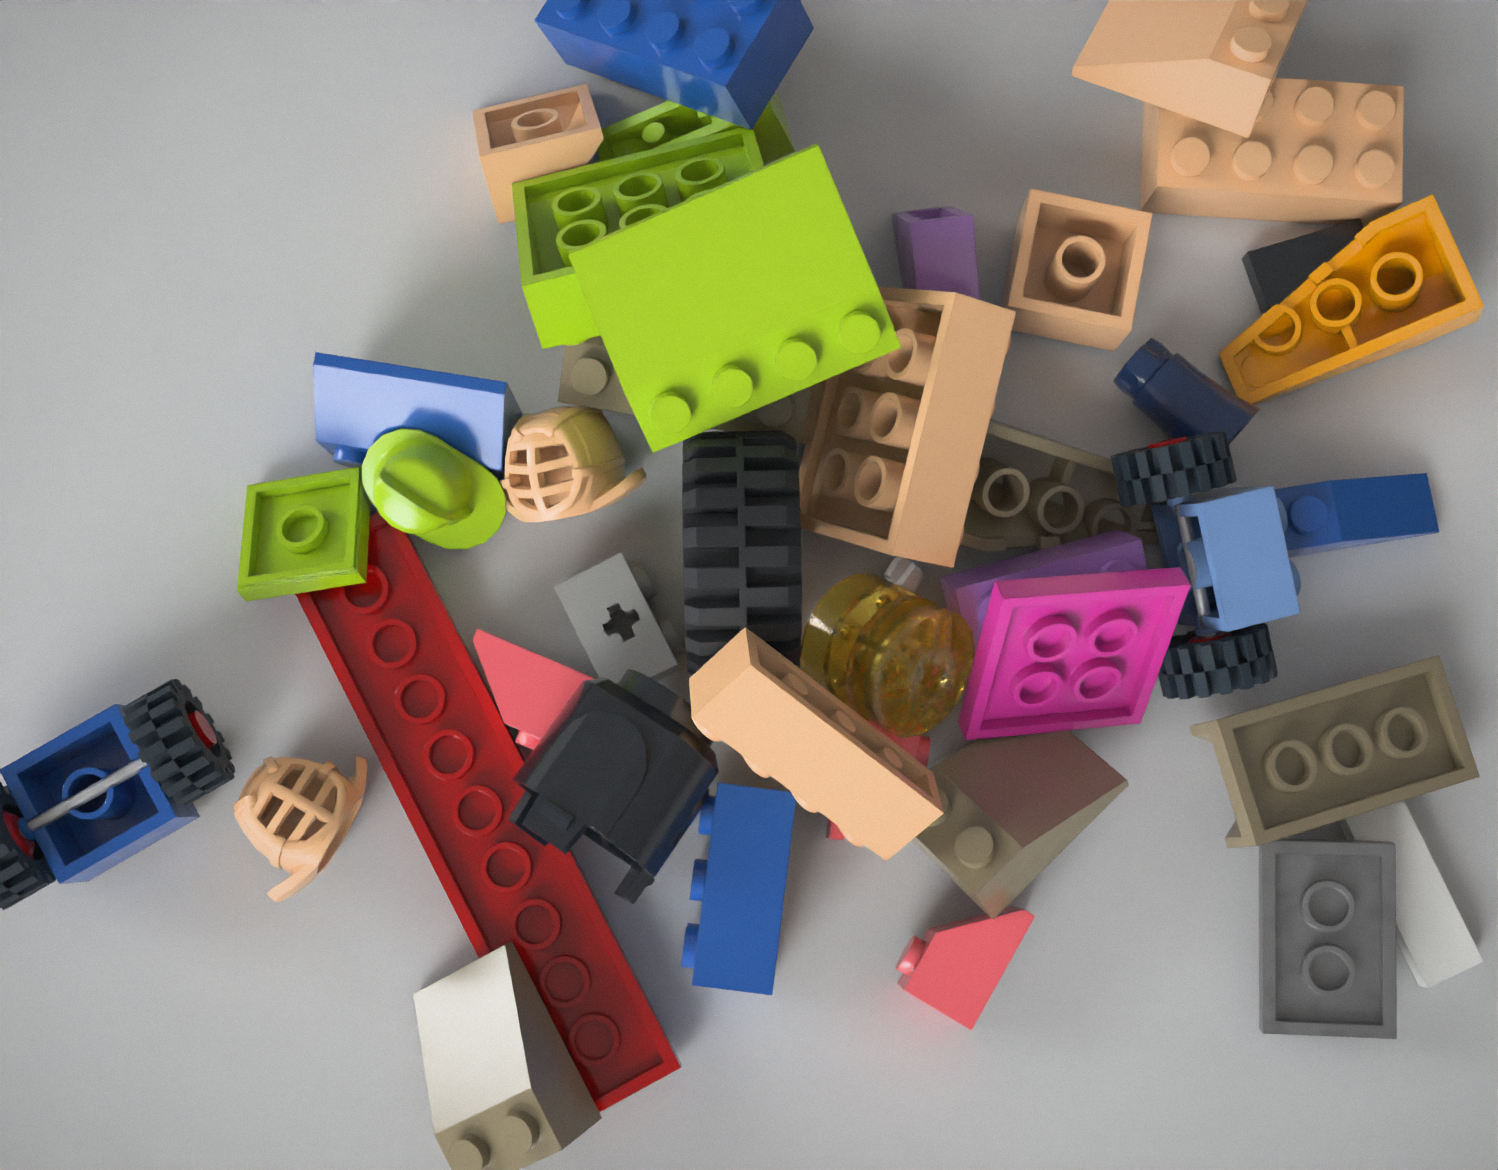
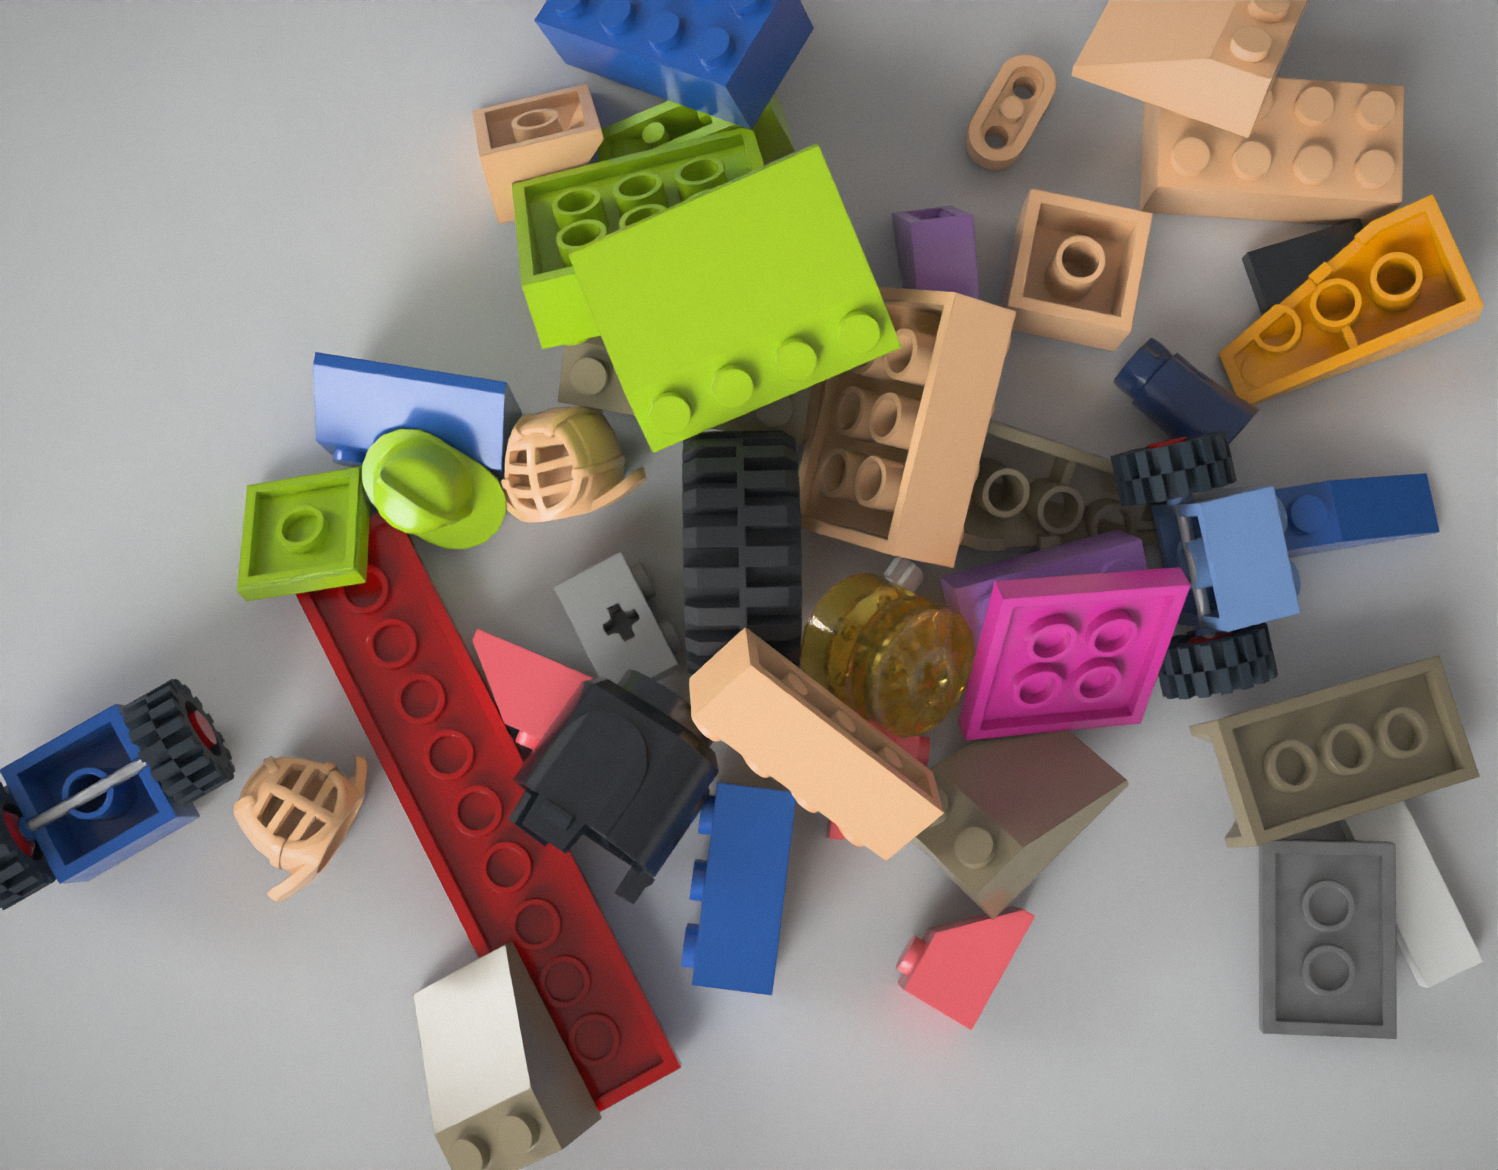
(1009, 116): none -> light nougat plate

